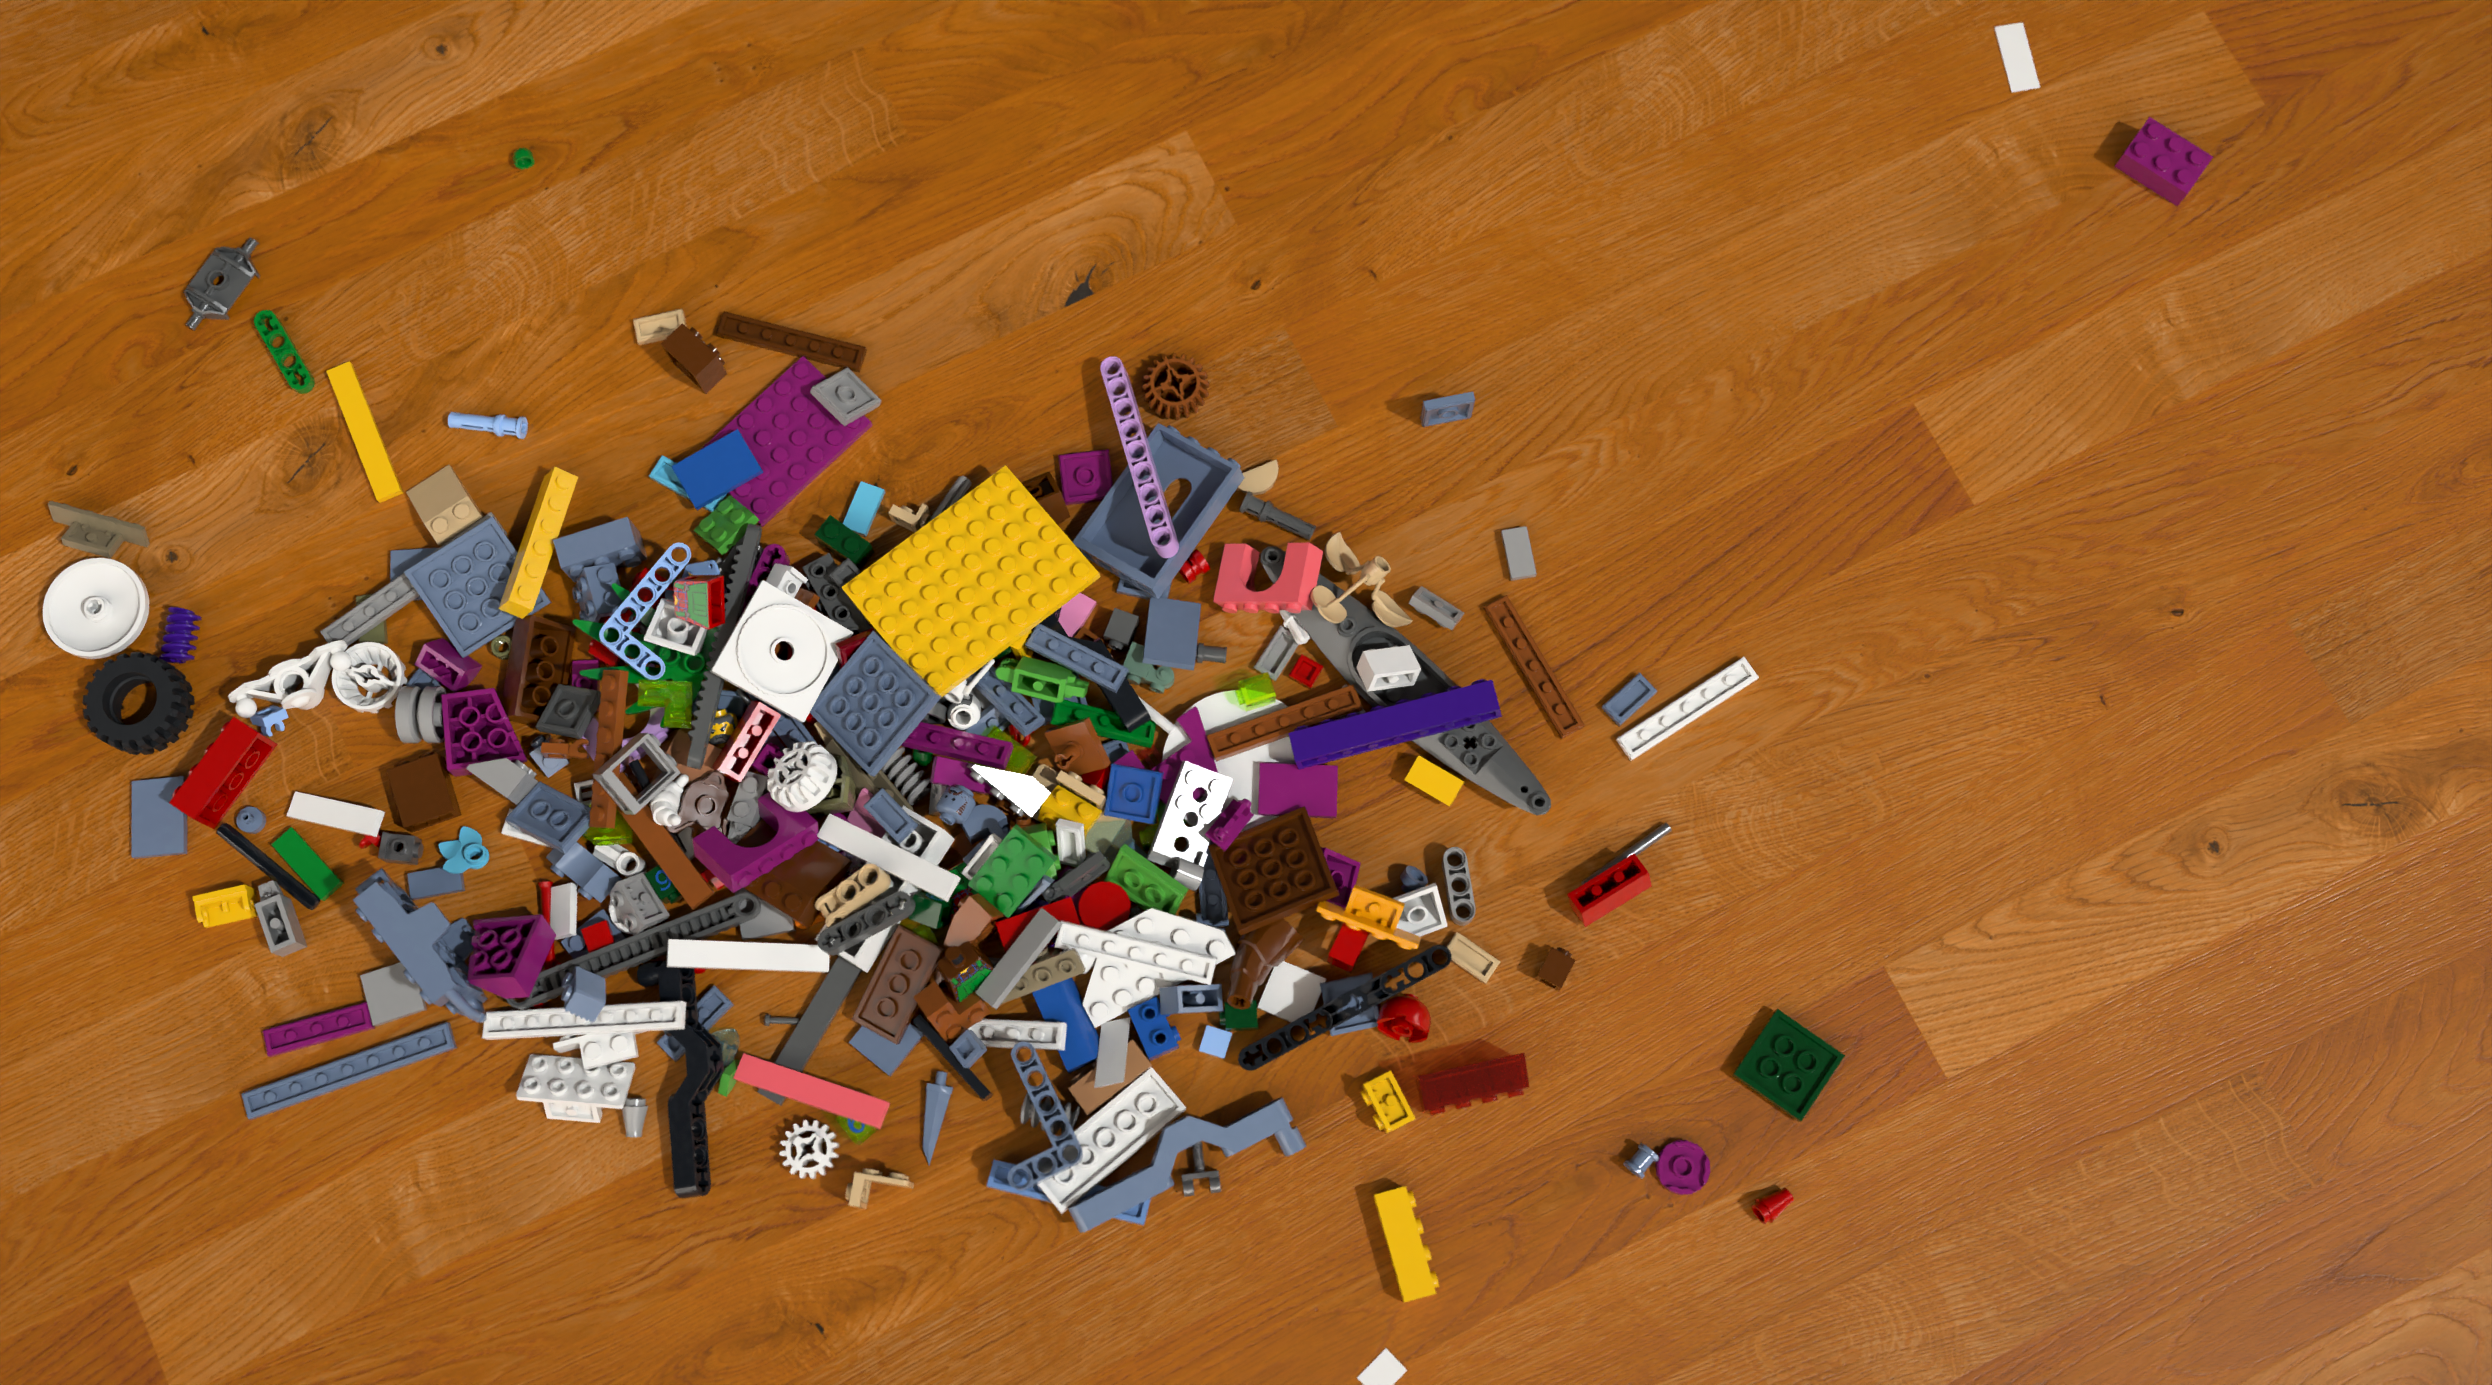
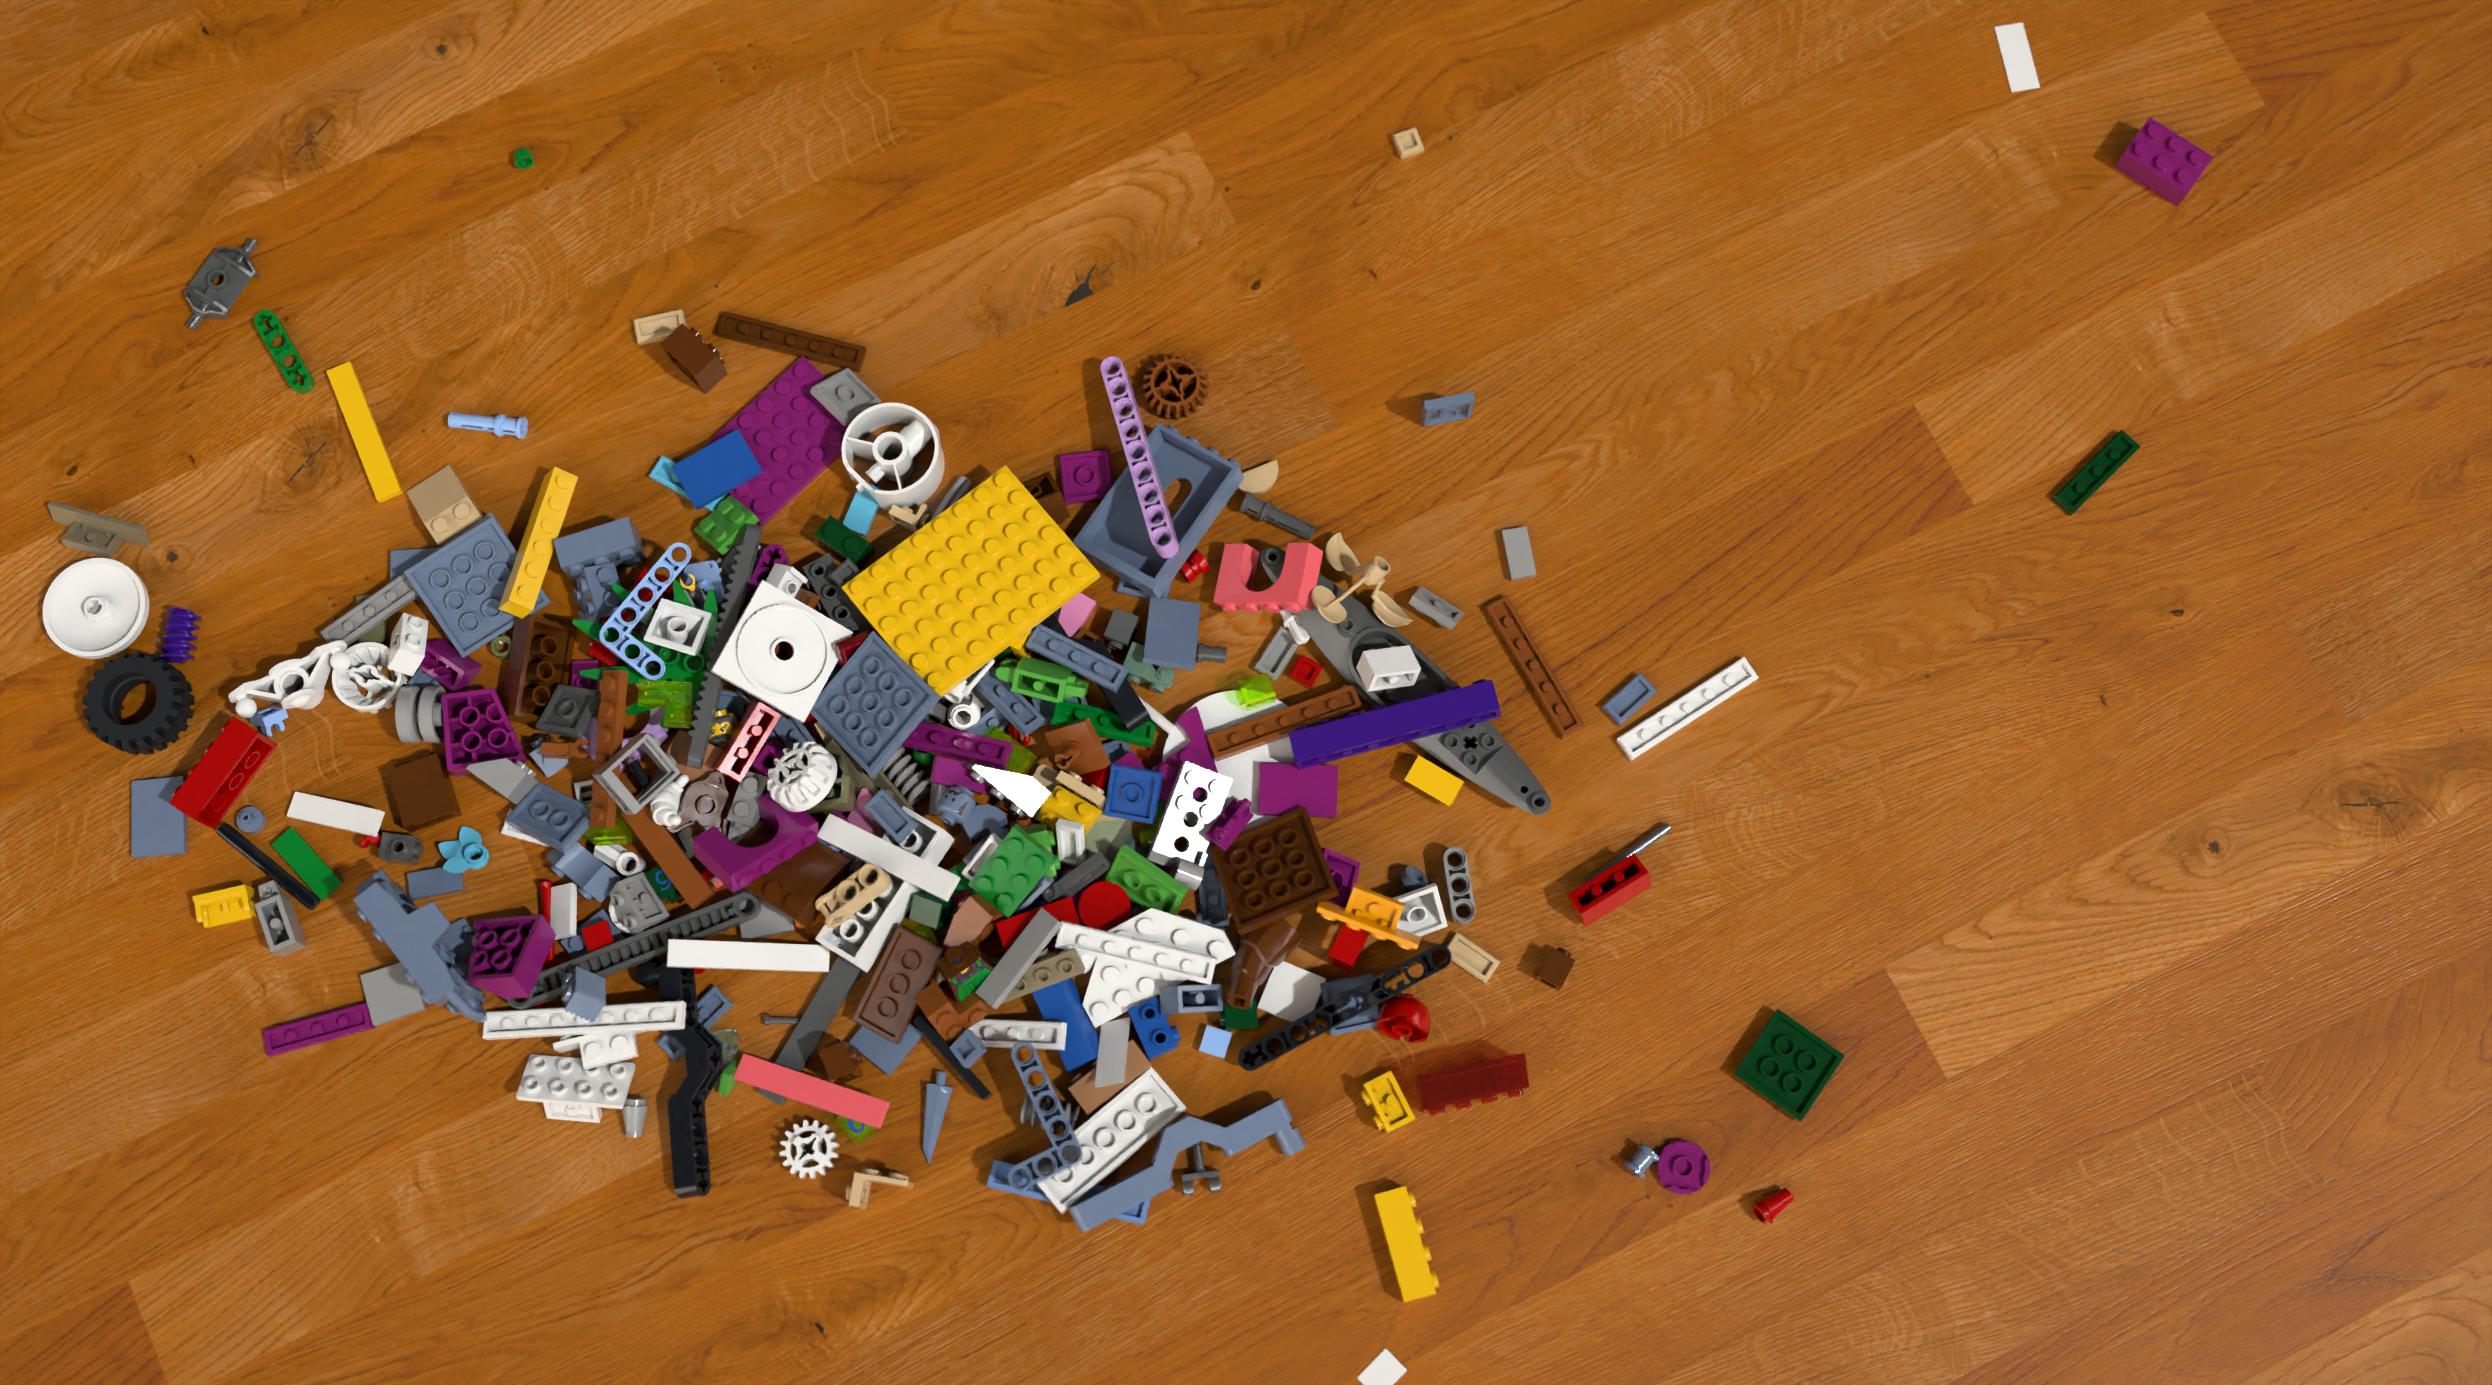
(348, 1071): sand blue tile -> none
(408, 644): none -> white brick
(699, 599): torso -> none
(841, 1061): none -> reddish brown brick
(864, 918): dark grey beam -> none
(906, 442): none -> white animal
(1408, 143): none -> tan tile
(2096, 472): none -> dark green tile

